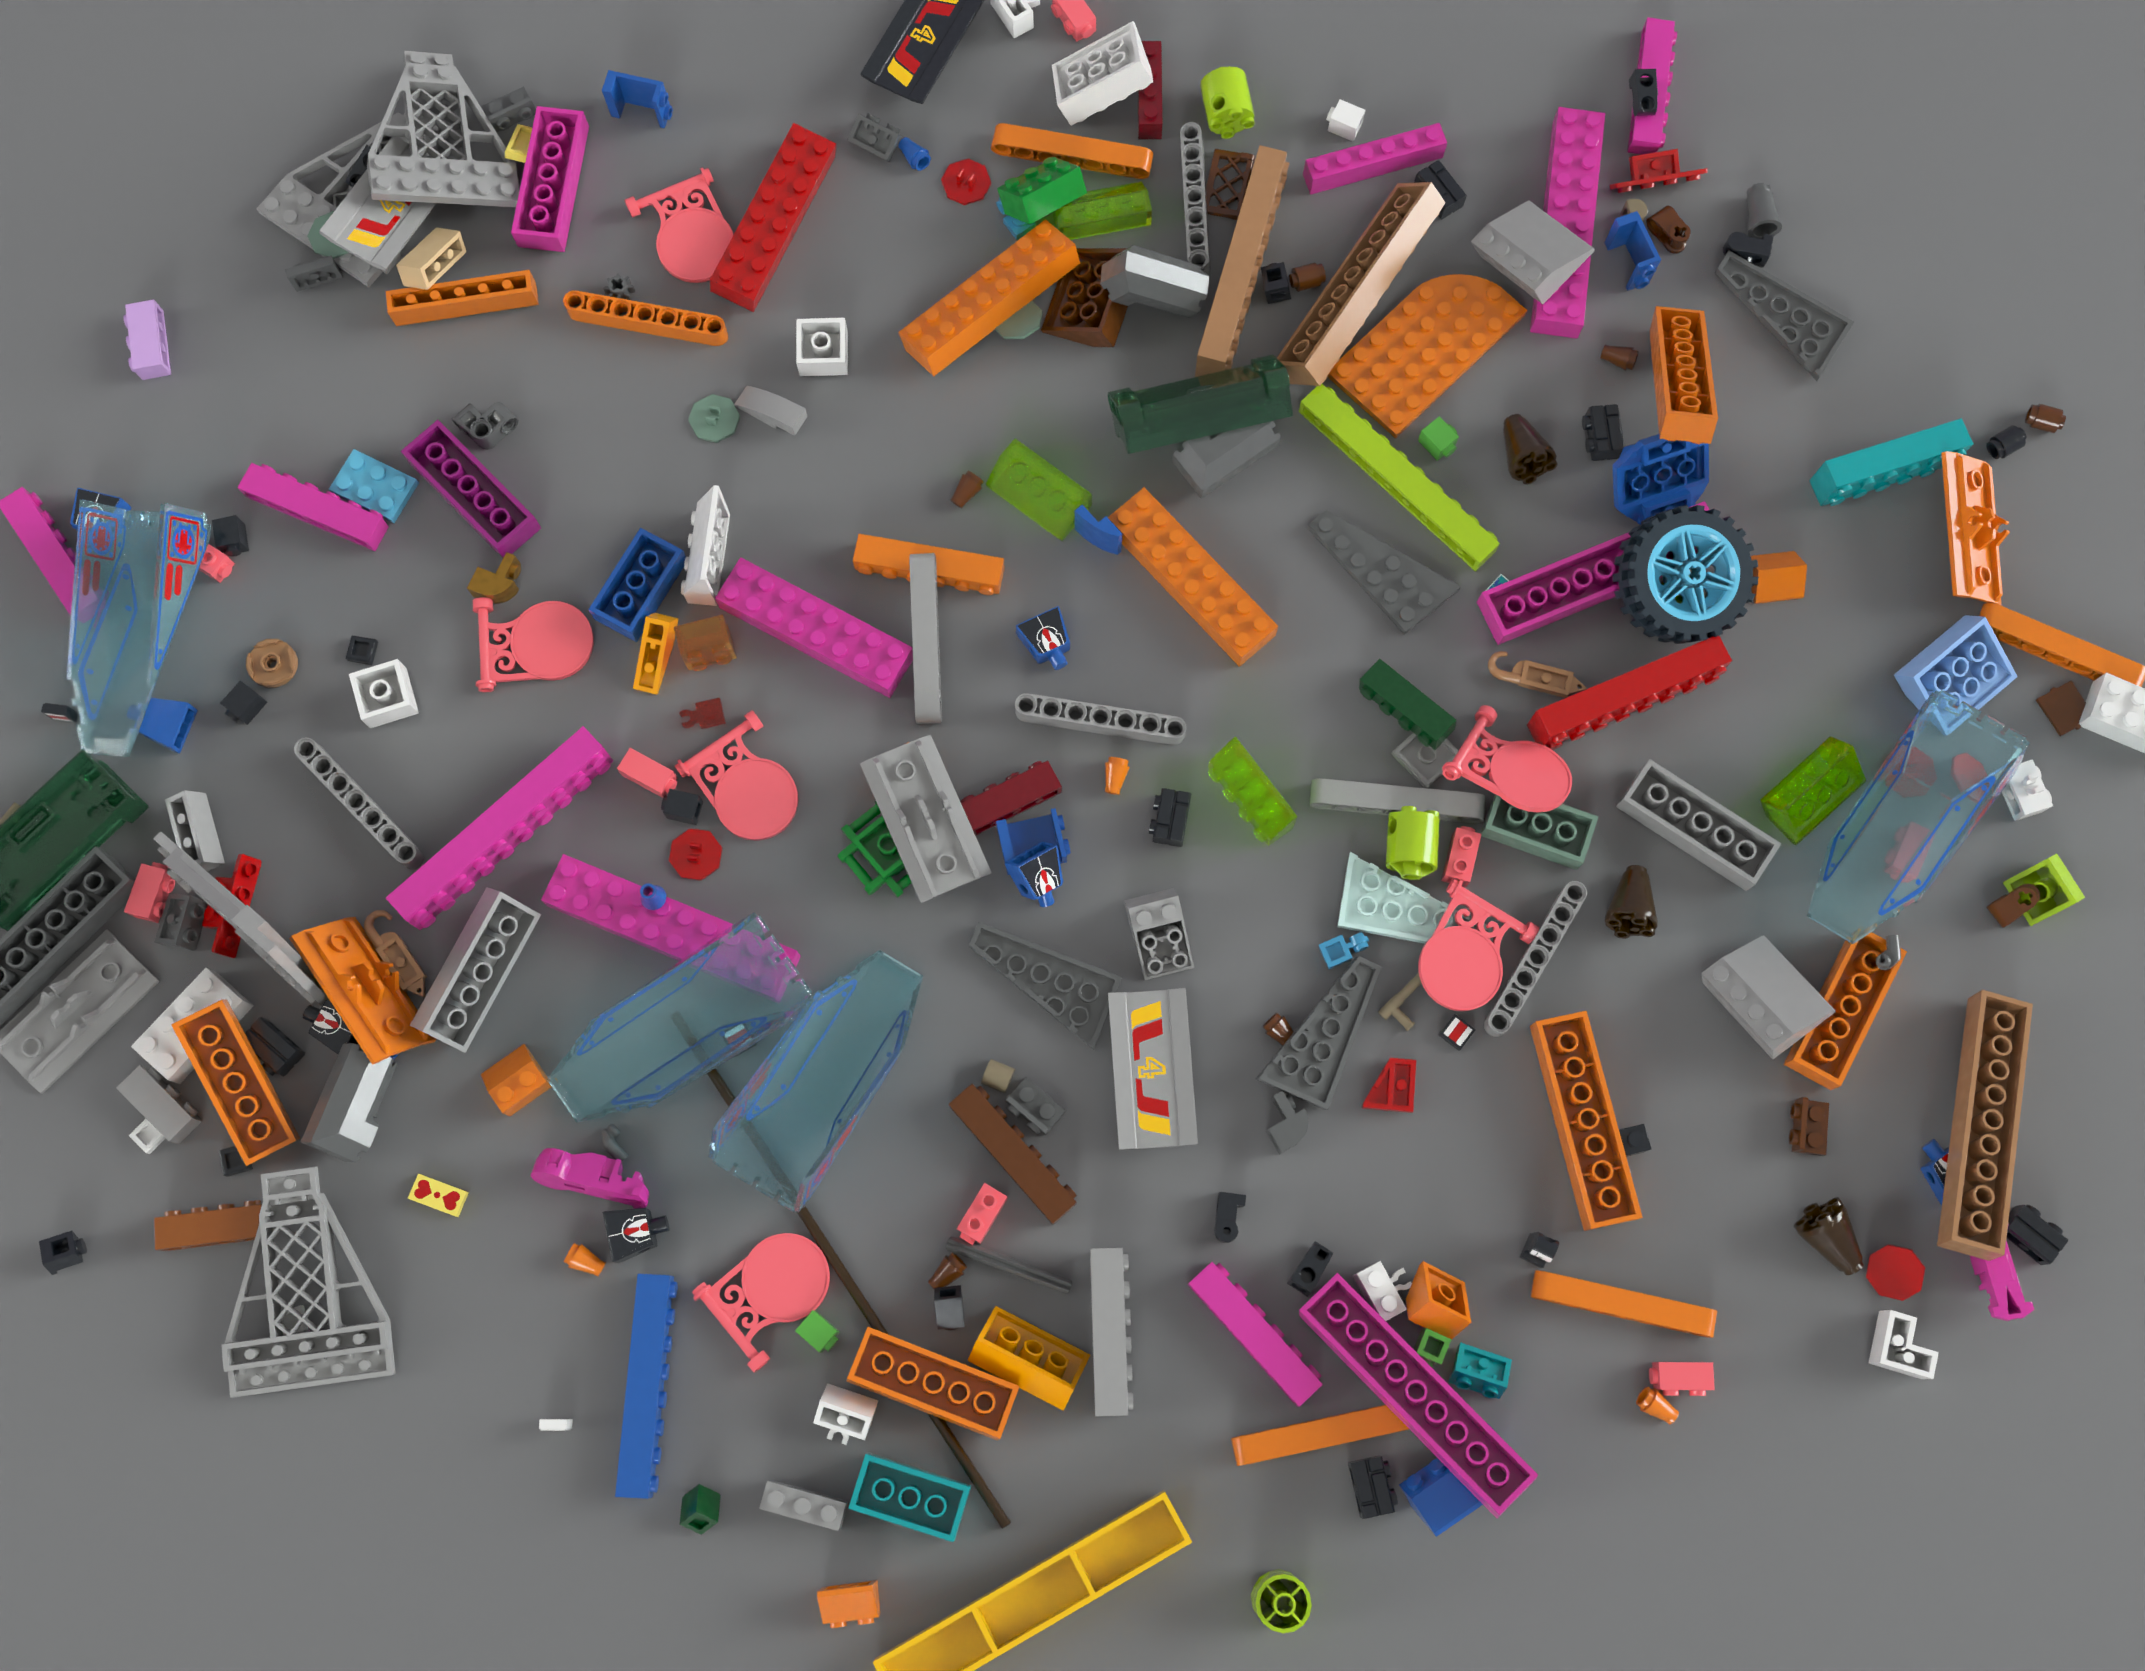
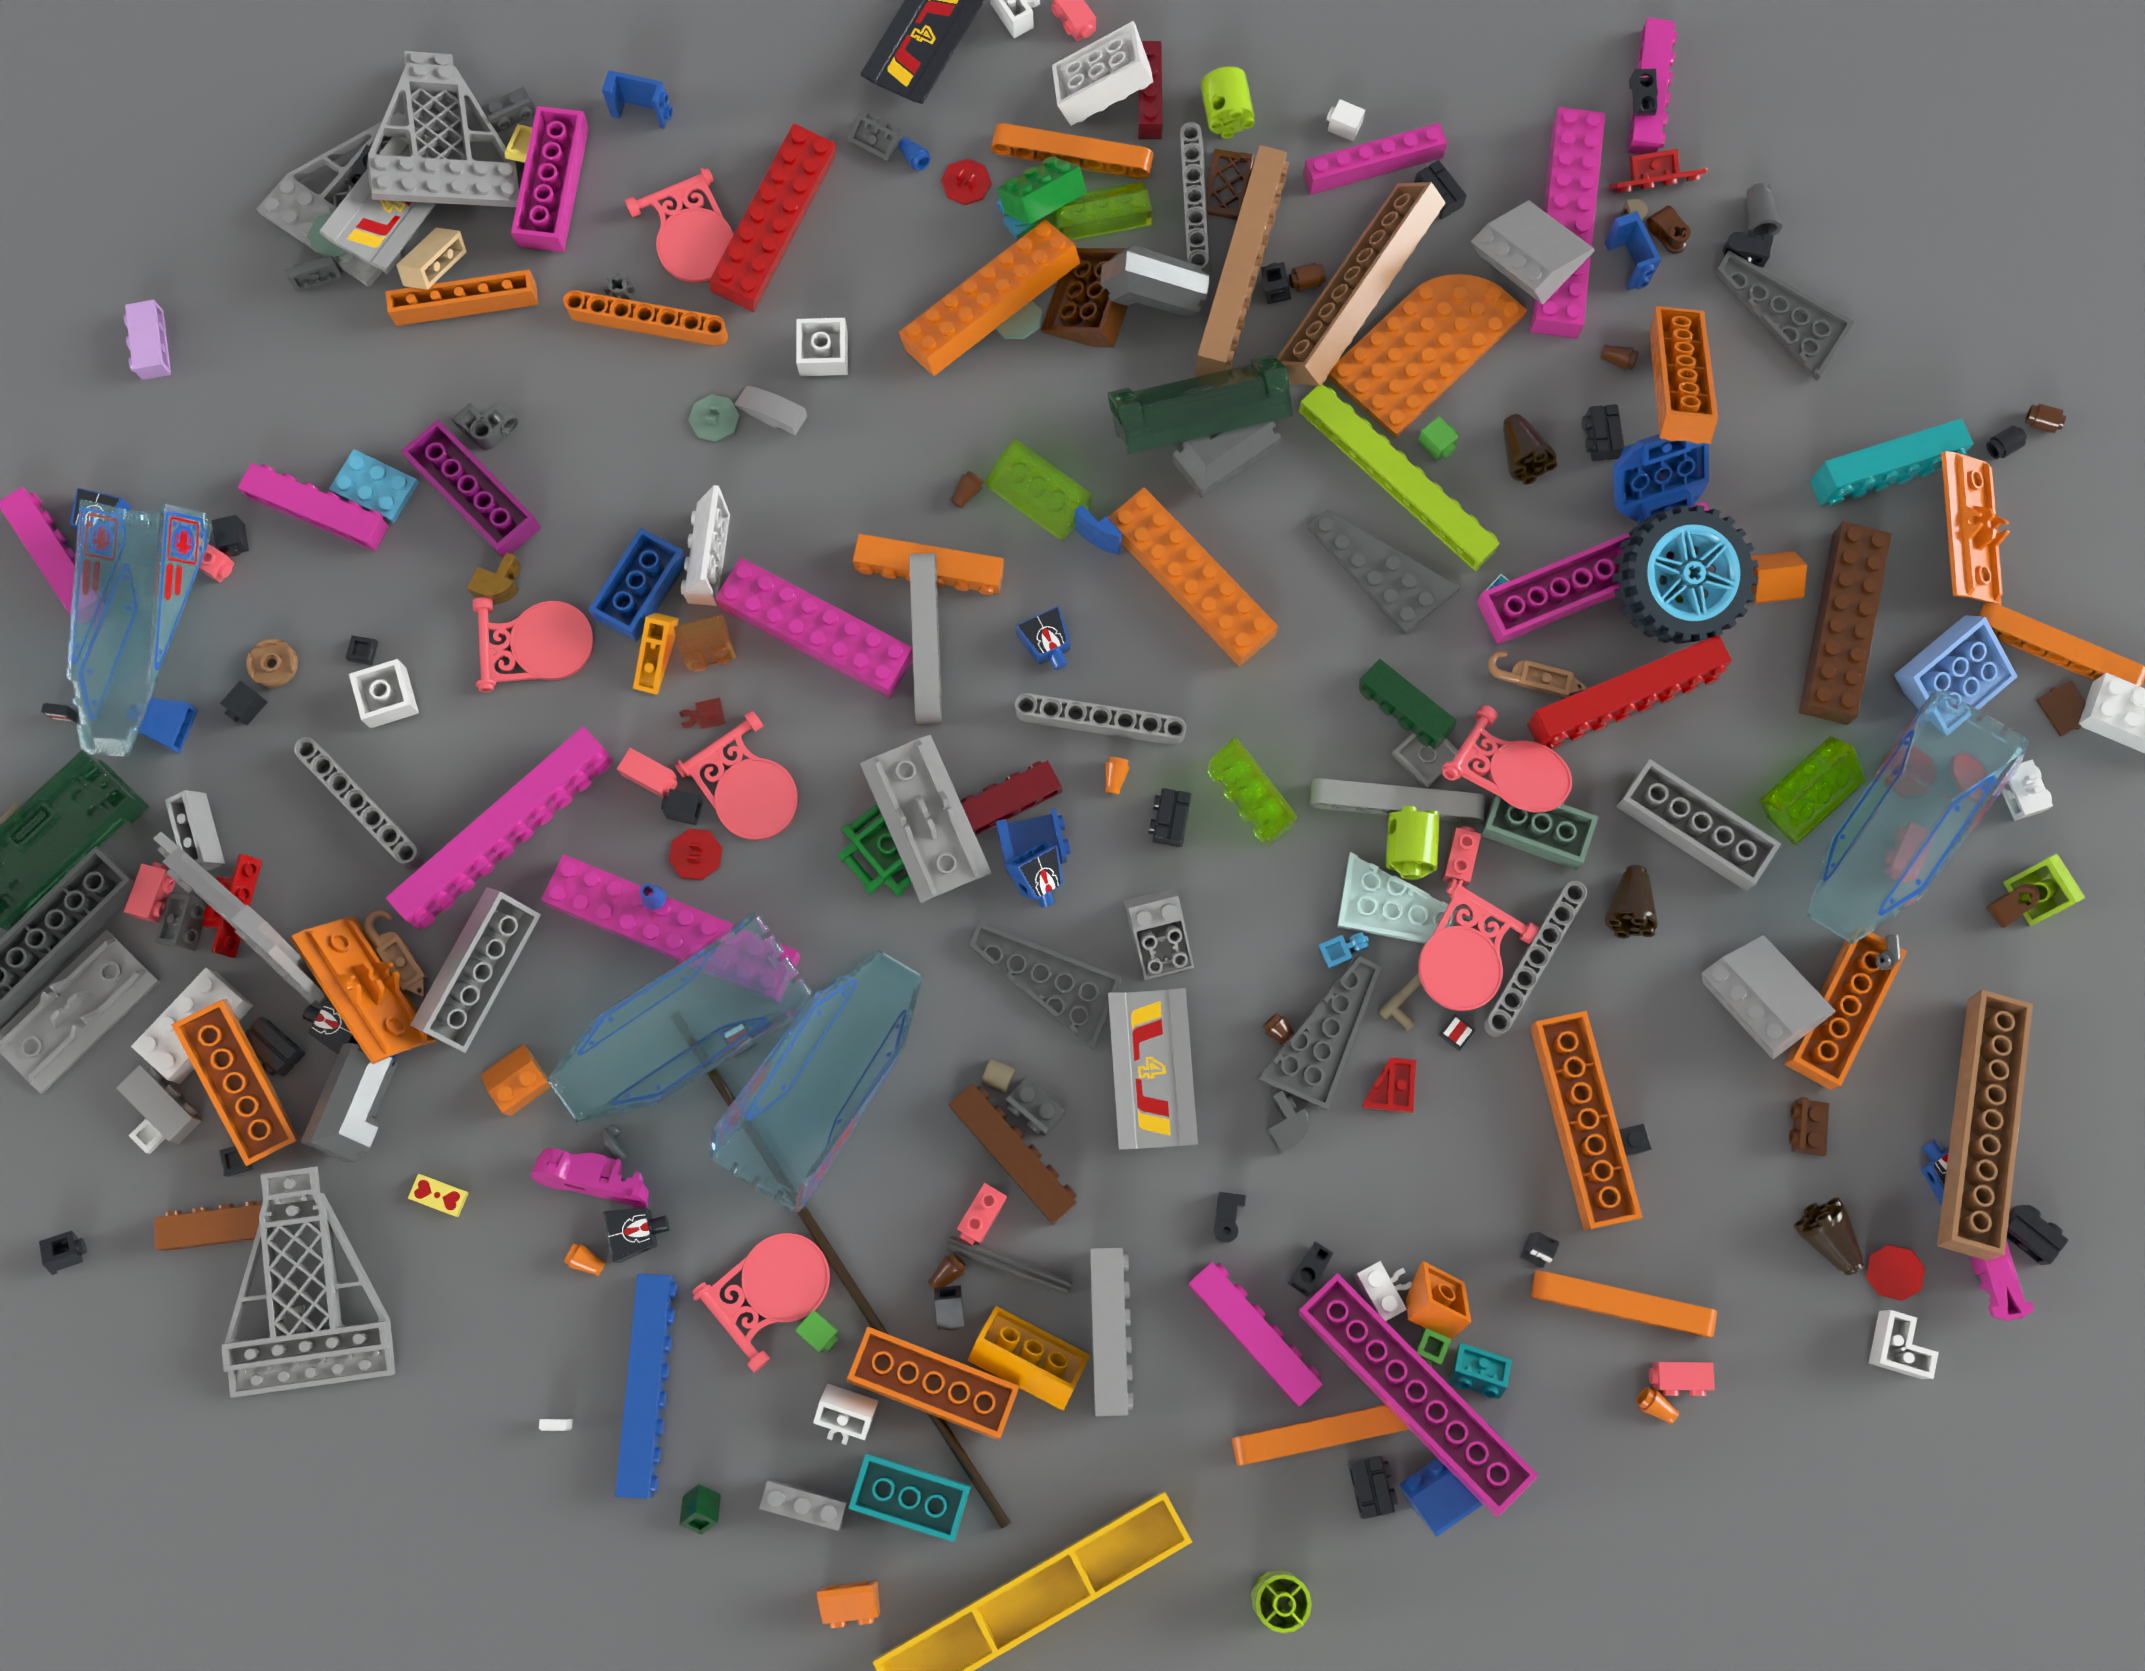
(1845, 623): none -> reddish brown brick

